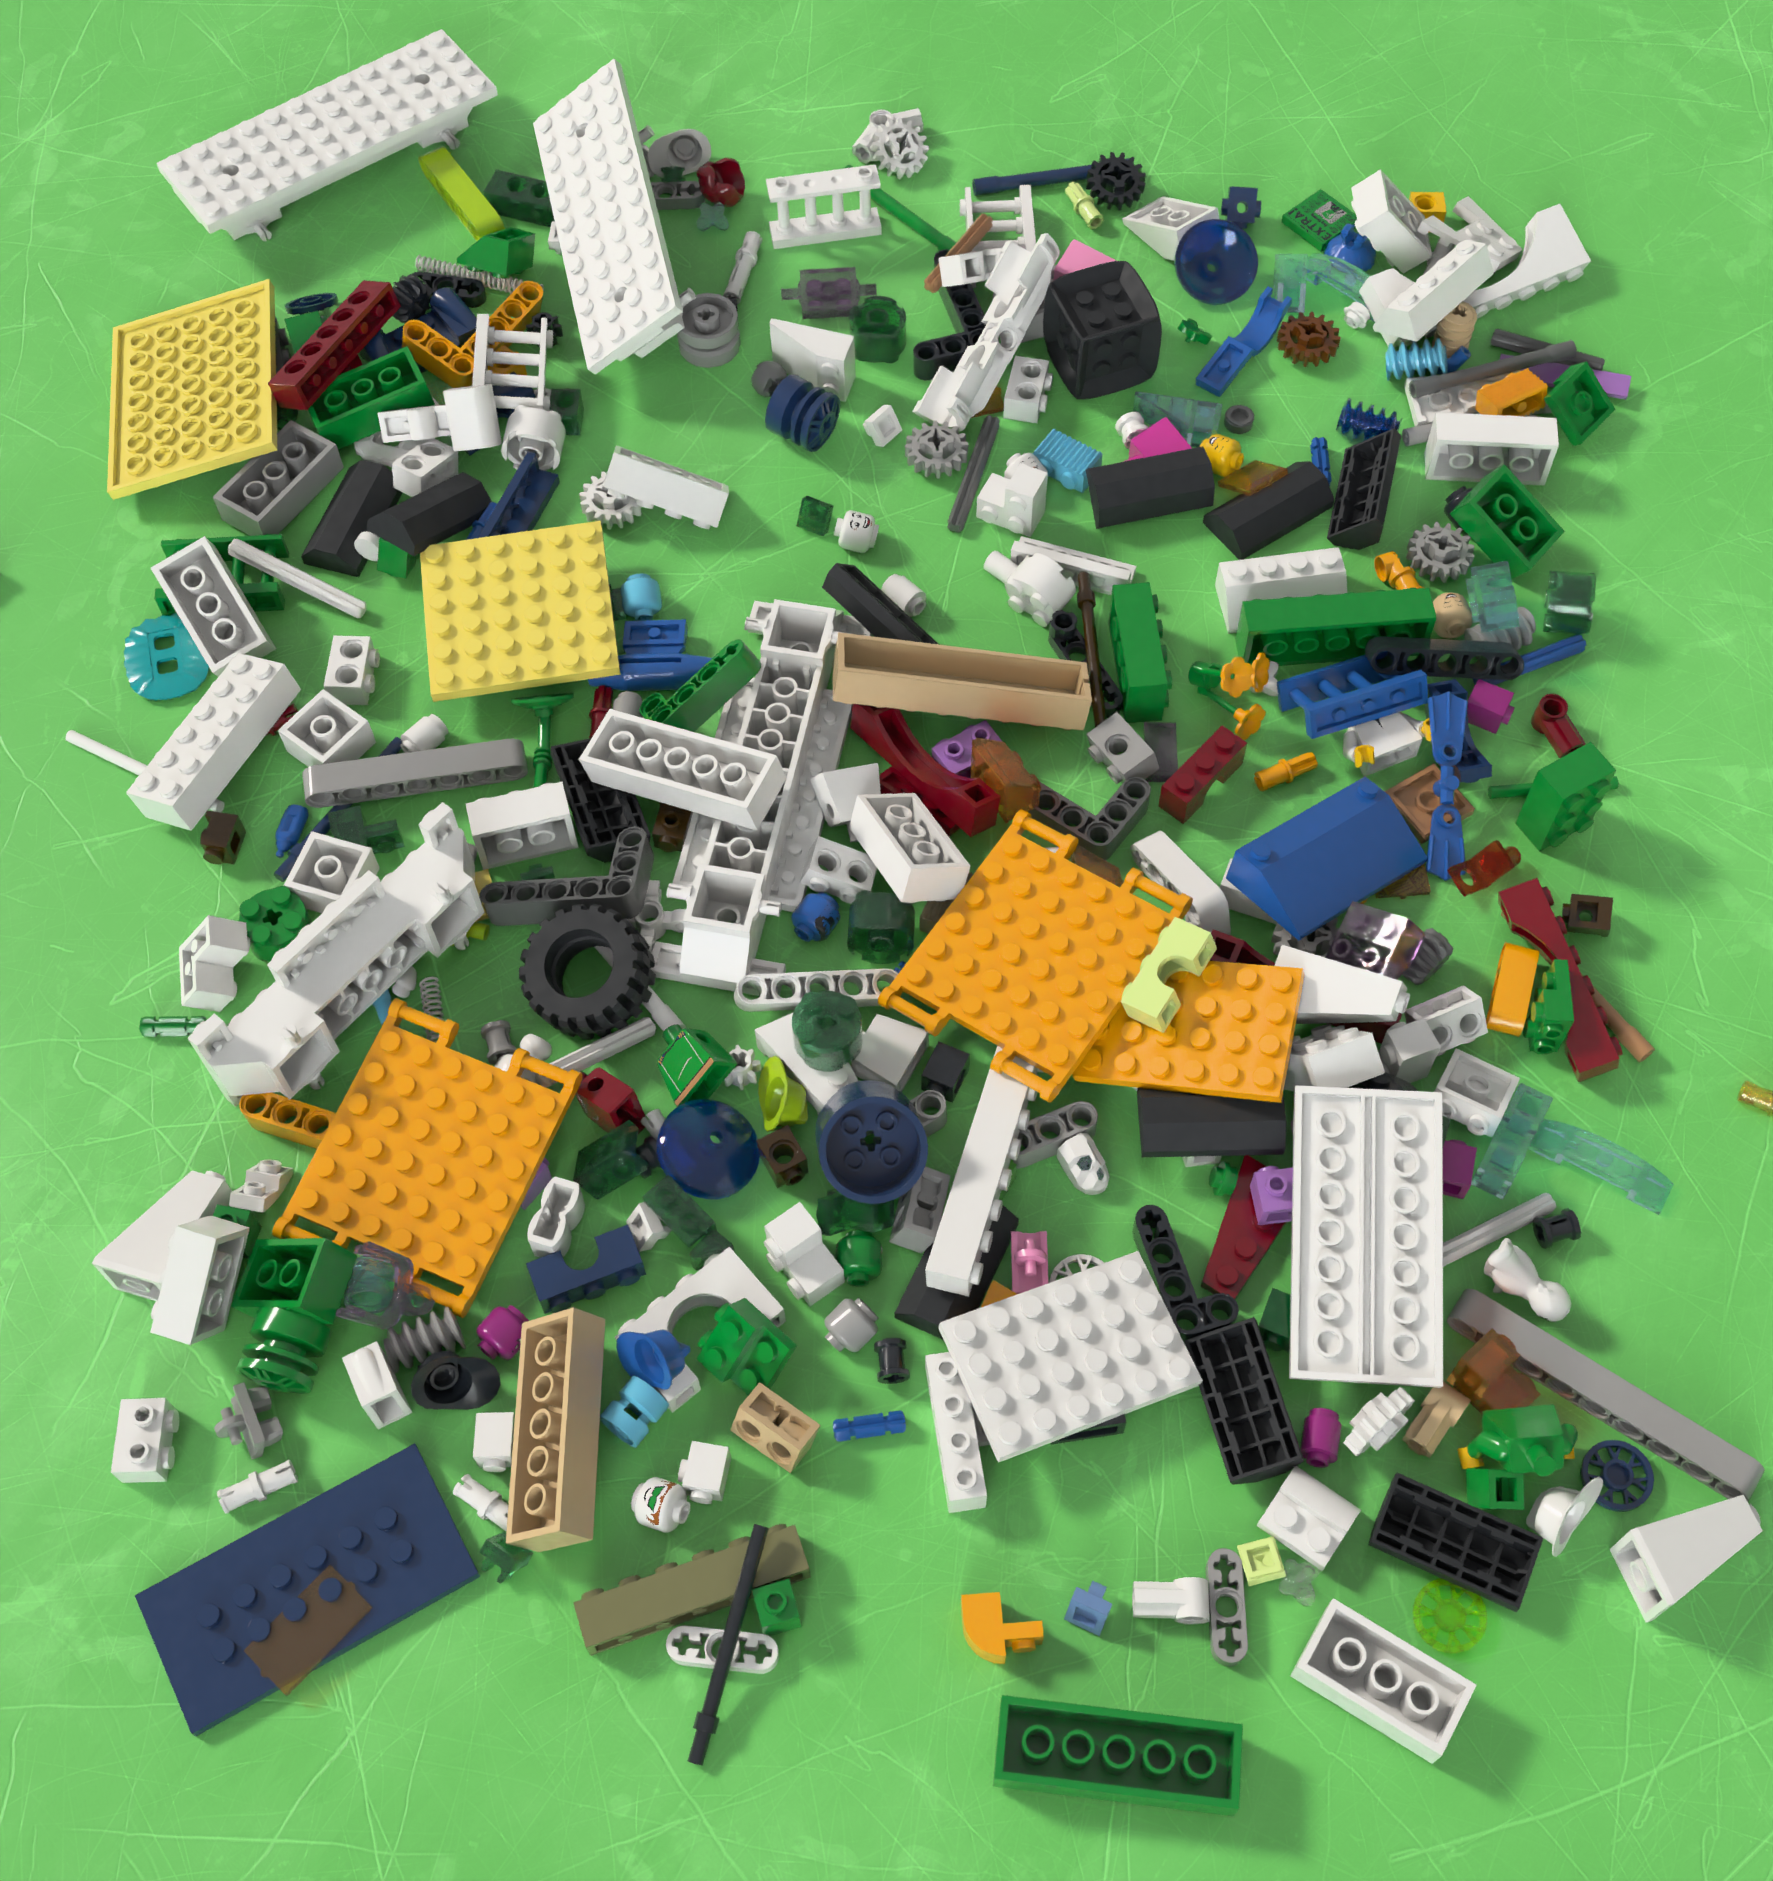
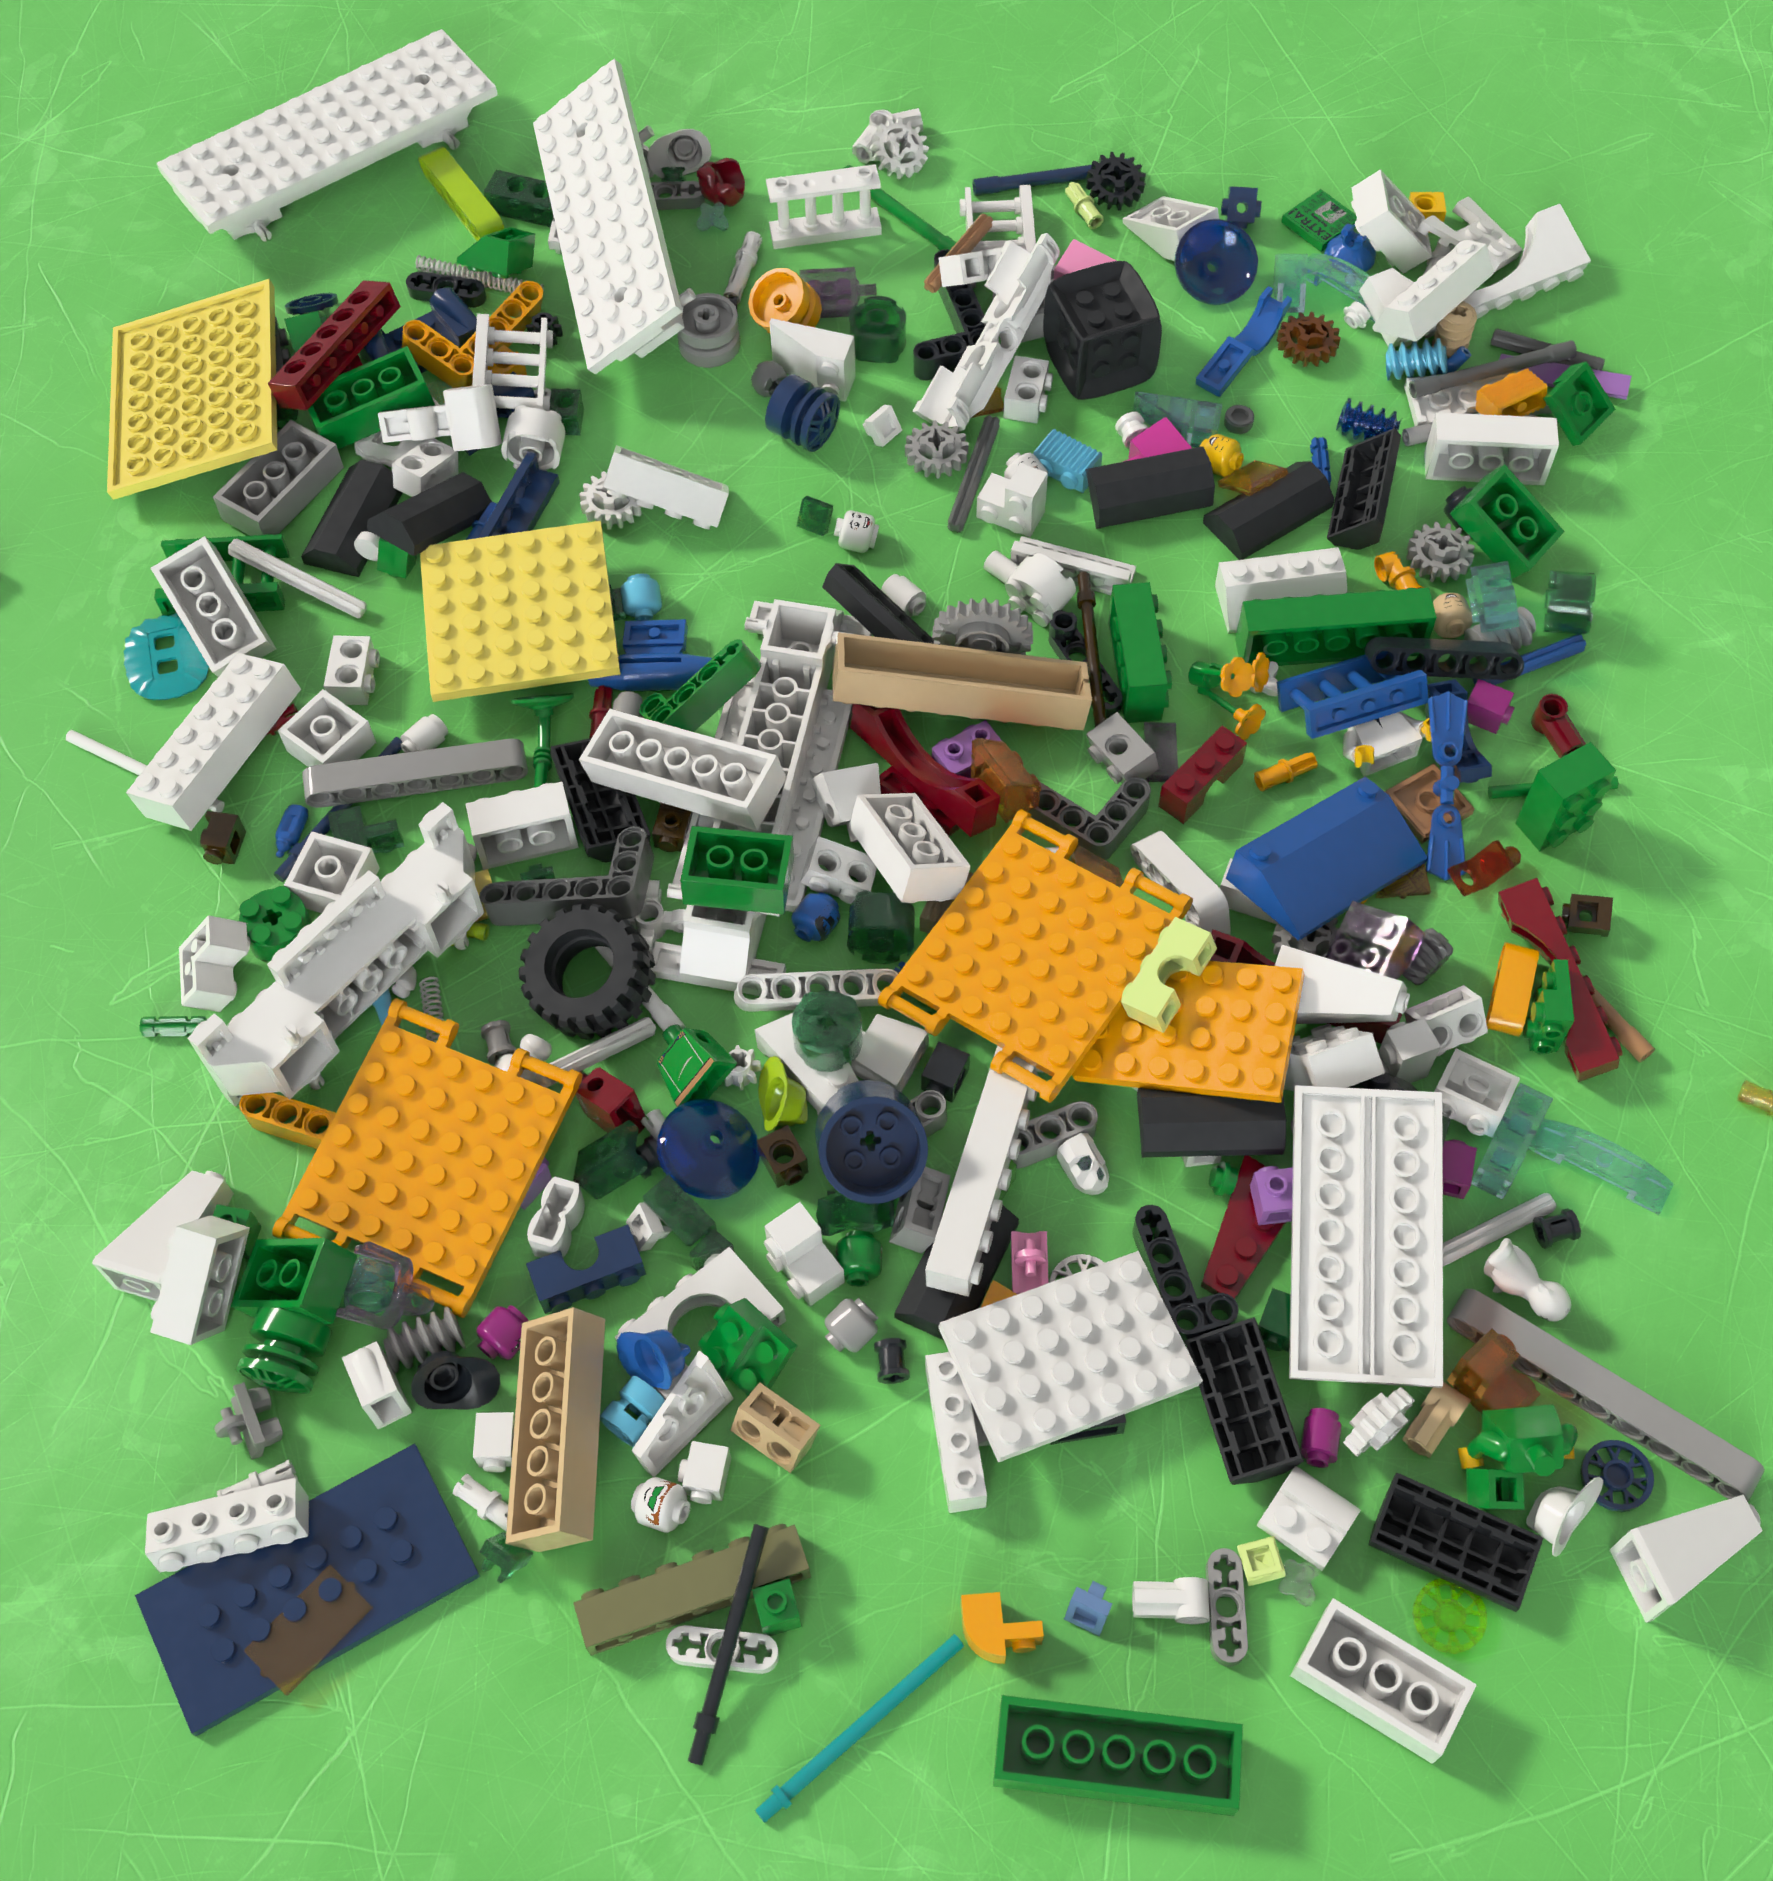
(144, 1440): white brick -> none
(227, 1525): none -> white brick
(262, 1186): white slope -> none
(413, 298): black gear -> none
(683, 1415): none -> white wing
(737, 870): none -> green brick
(782, 1795): none -> teal bar
(784, 297): none -> light orange wheel
(869, 1425): blue axle -> none
(984, 627): none -> light grey gear
(1193, 333): green piece -> none

